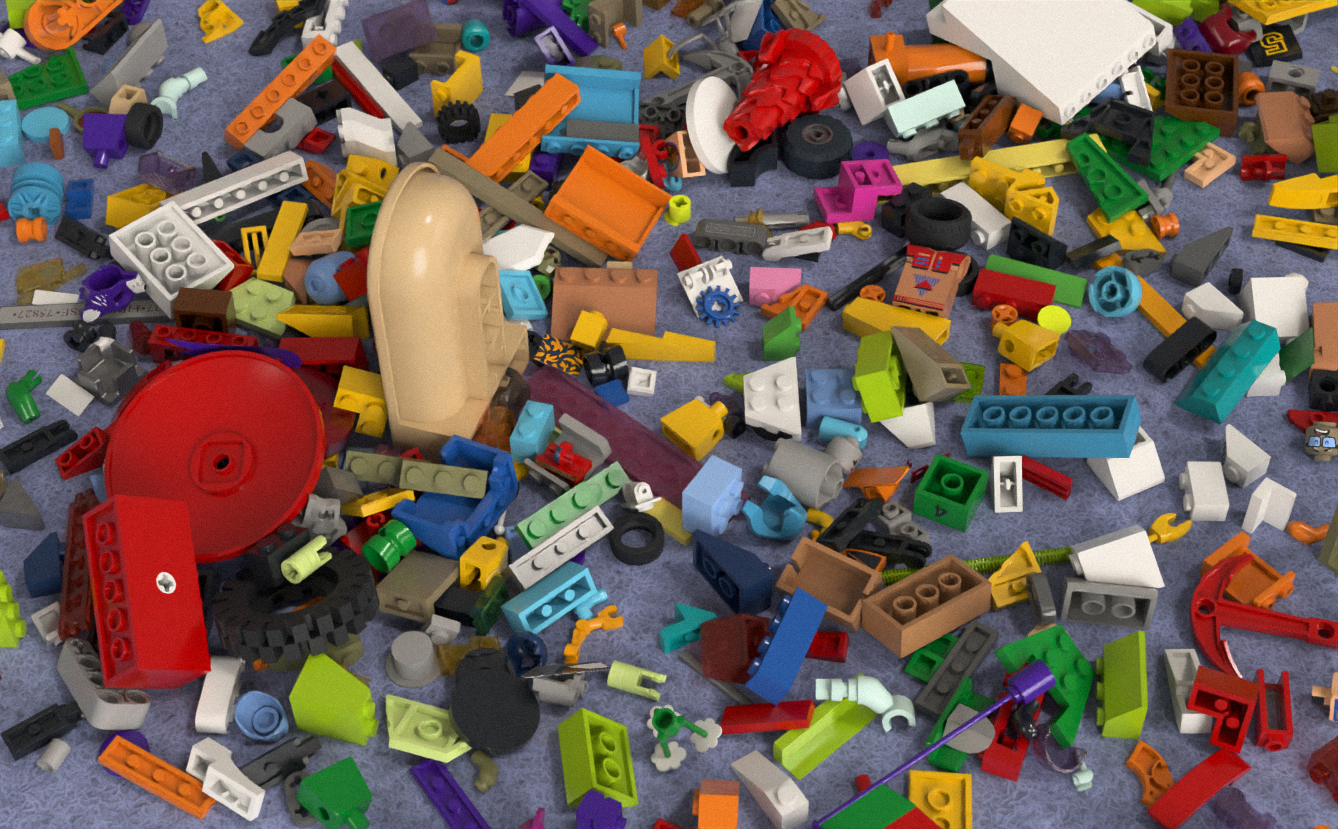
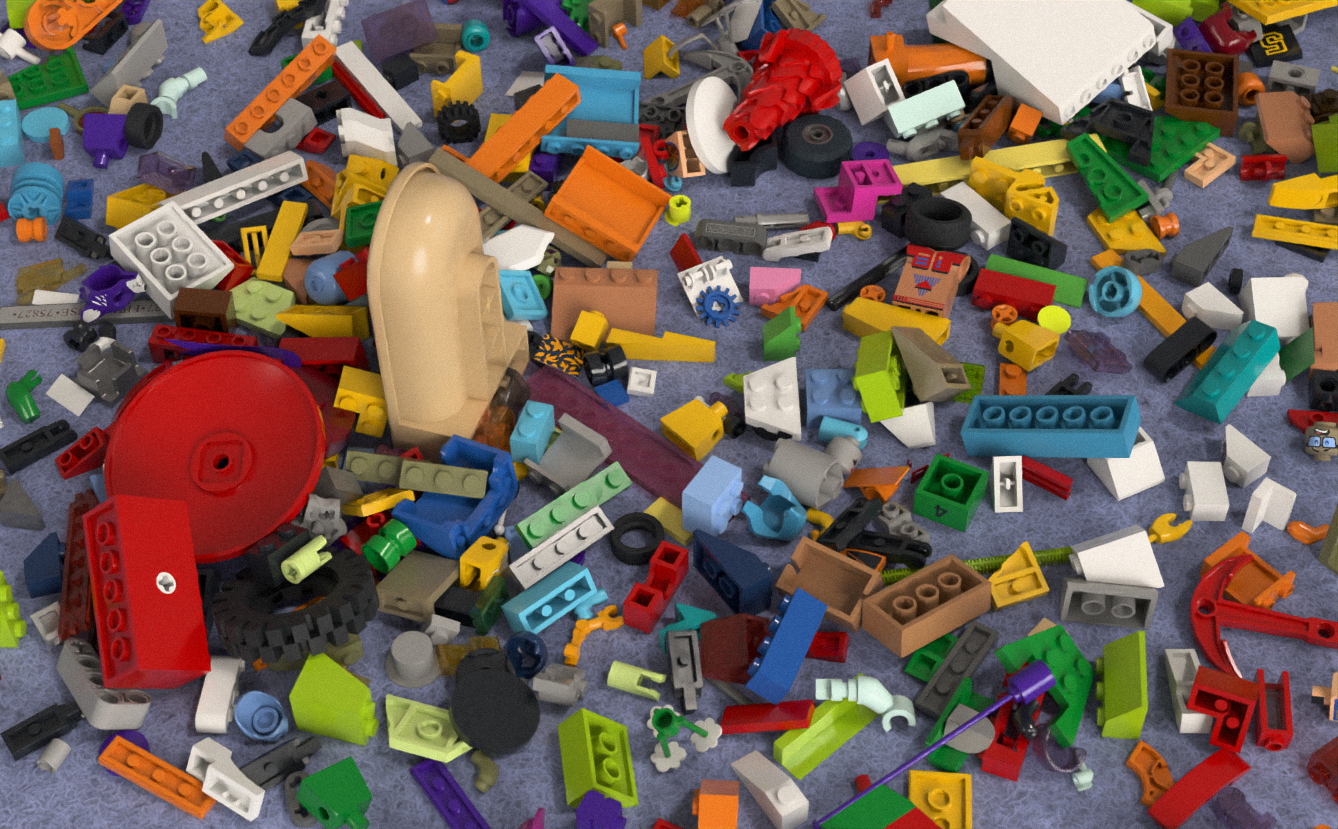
(139, 336): clear red cone -> none
(564, 462): red hips -> none
(565, 669): sticker -> none
(638, 496): white hinge -> none
(649, 600): none -> red arch
(684, 668): none -> hinge
(758, 219): clear yellow hand -> none
(1040, 598): dark grey beam -> none
(1093, 251): black tile -> none

